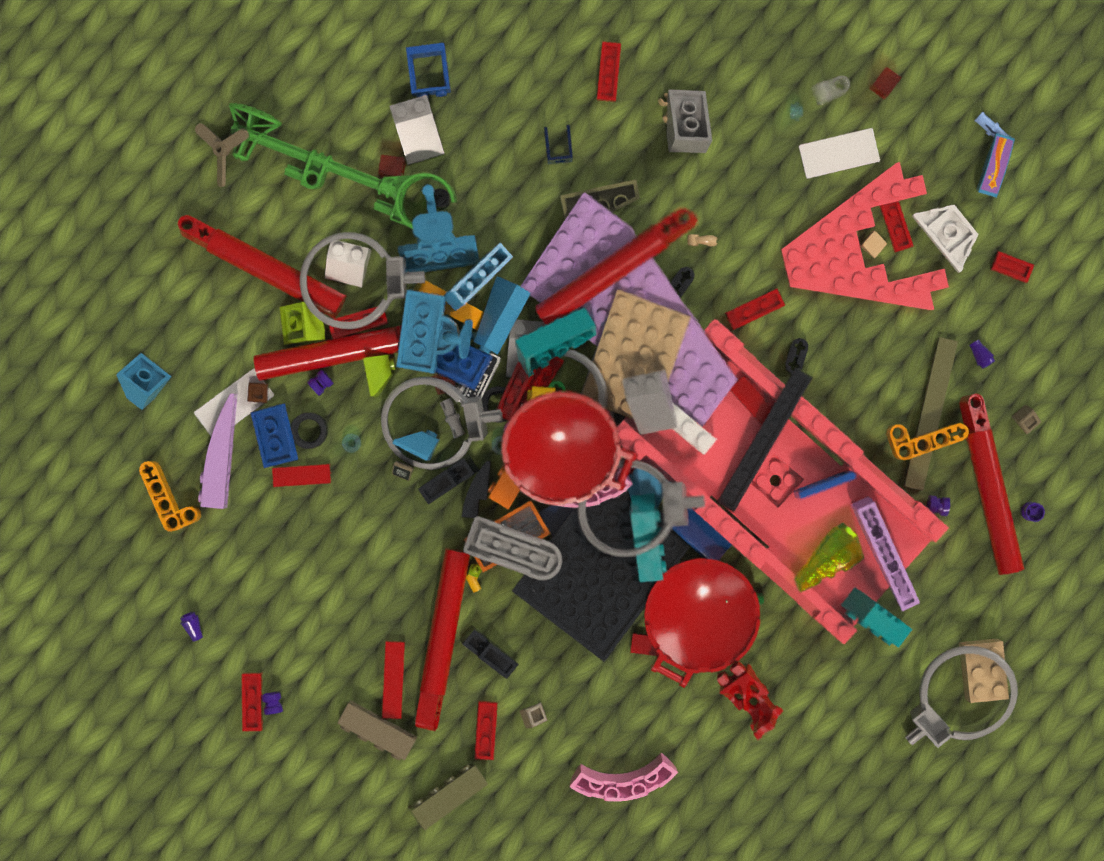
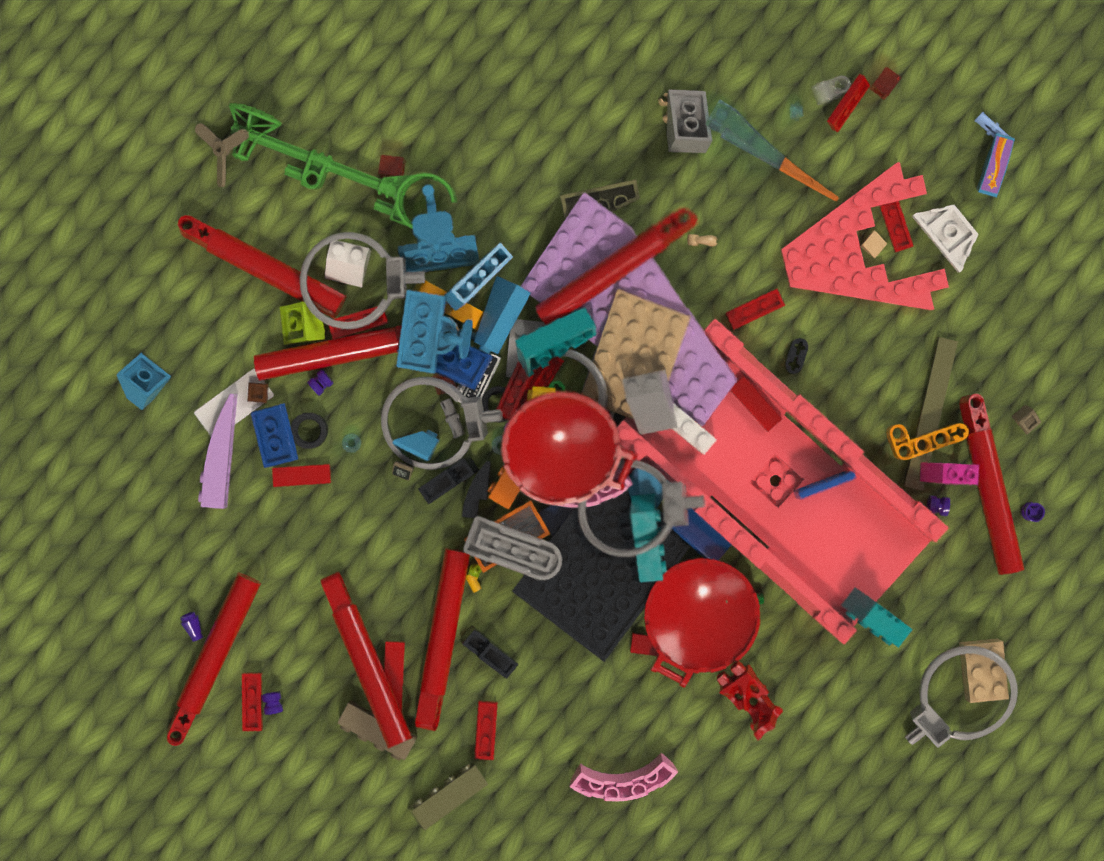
(166, 494): light orange beam -> none
(213, 654): none -> red piece
(365, 662): none -> red piece
(378, 373): lime slope -> none
(417, 129): slope -> none
(428, 51): blue window -> none
(443, 200): black wheel -> none
(533, 715): dark tan slope -> none
(561, 159): piece -> none
(609, 71): red plate -> none
(684, 286): black beam -> none
(742, 134): none -> clear light blue plate
(765, 439): black tile -> none
(835, 553): clear neon green wedge -> none
(839, 153): white sticker -> none
(848, 103): none -> red tile
(885, 552): lavender slope -> none
(949, 473): none -> dark pink window
(981, 354): dark purple cone -> none
(1012, 267): red tile -> none

